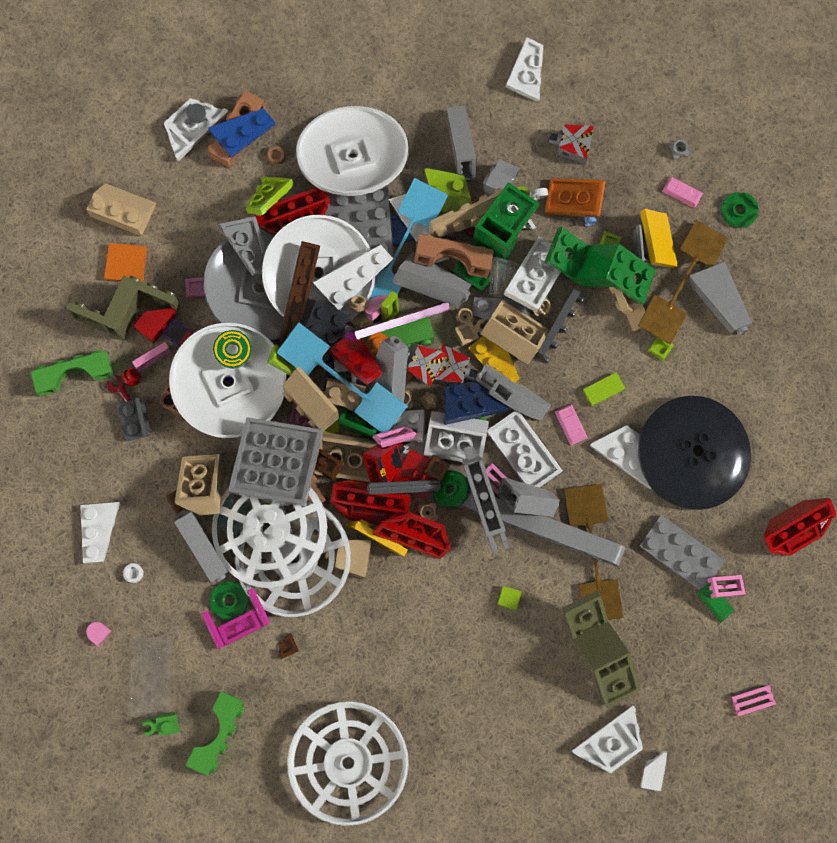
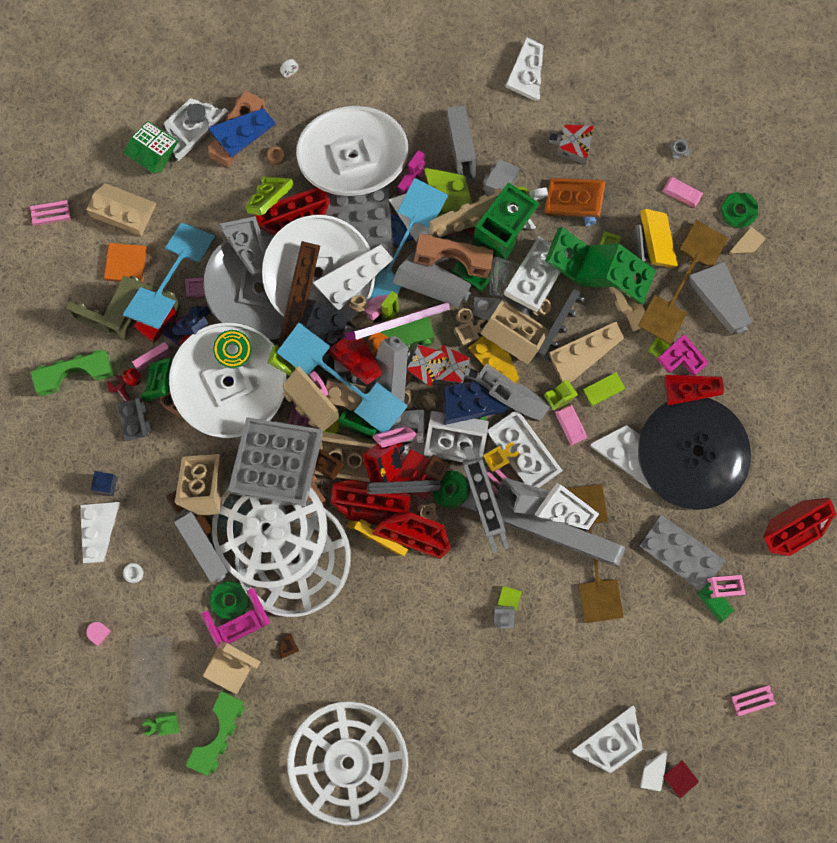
(34, 214): none -> bright pink tile
(104, 483): none -> dark blue brick
(151, 147): none -> green slope
(153, 307): none -> medium azure hinge
(158, 380): none -> green plate
(192, 322): none -> dark blue plate
(204, 524): none -> reddish brown tile
(229, 667): none -> tan bracket
(288, 68): none -> white tile
(318, 382): none -> bright pink tile
(359, 557): tan torso -> none
(415, 170): none -> dark pink plate
(498, 457): none -> yellow plate
(504, 616): none -> light grey tile
(560, 395): none -> lime panel
(566, 508): none -> white wing
(580, 354): none -> tan wing
(601, 649): olive bracket -> none
(681, 779): none -> dark red sticker
(682, 352): none -> dark pink plate
(690, 388): none -> red wing
(749, 243): none -> tan tile

